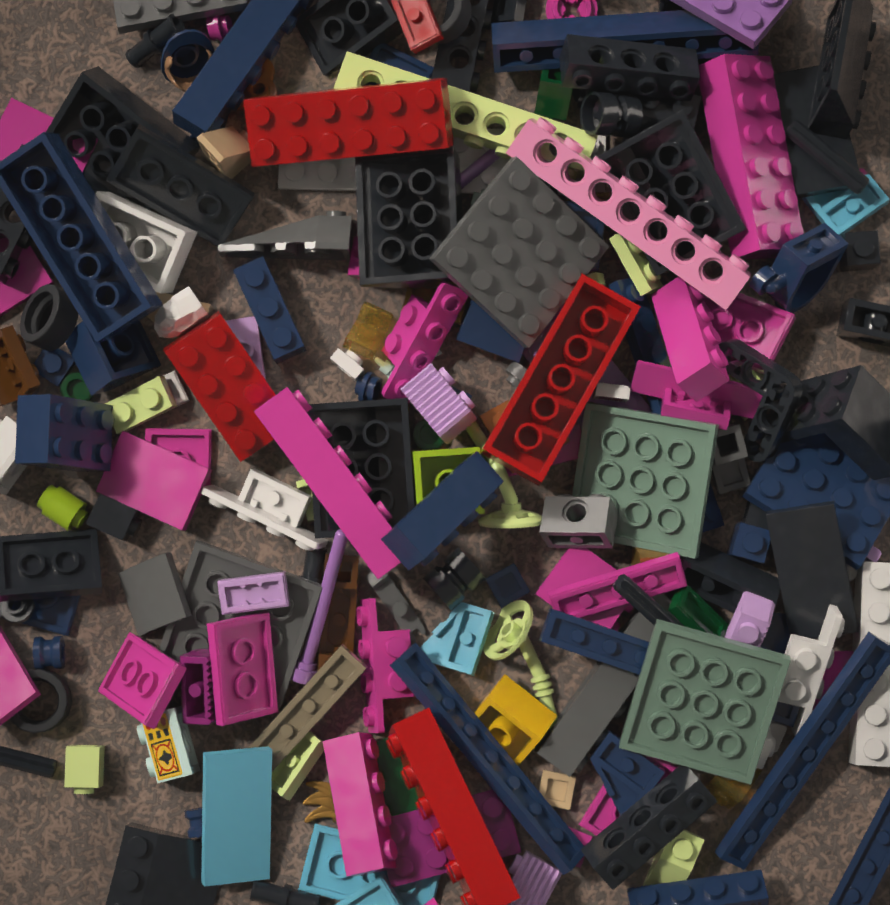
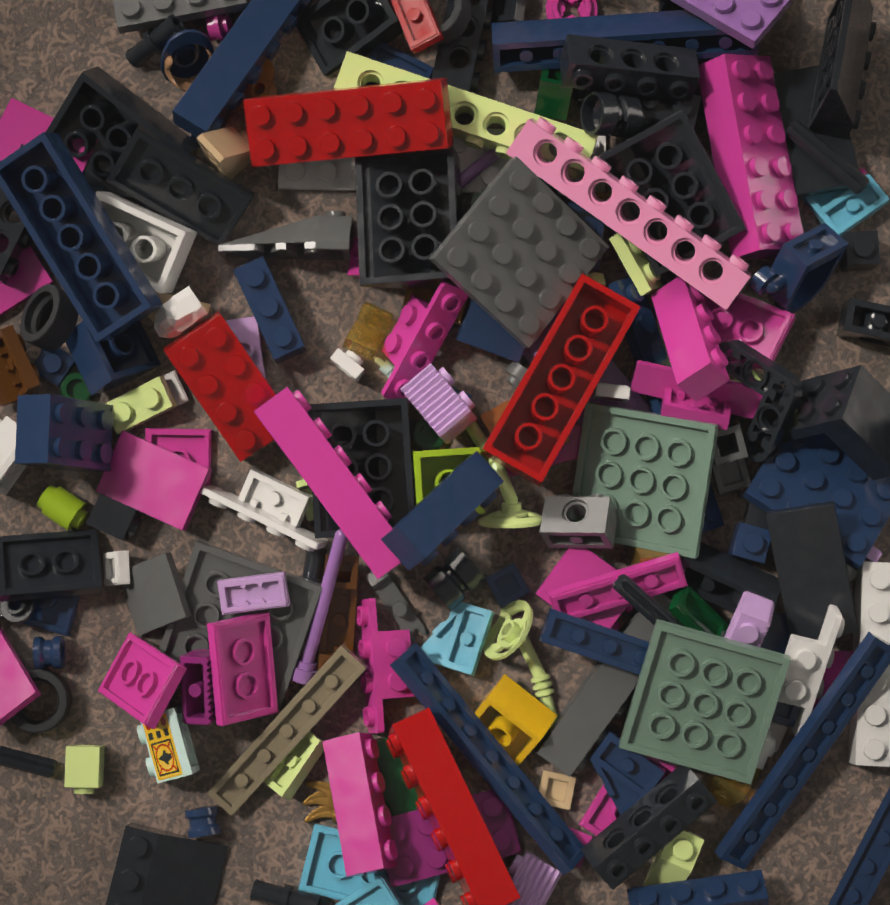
(116, 568): none -> white tile
(236, 815): medium azure tile -> none
(368, 387): dark blue plate -> none

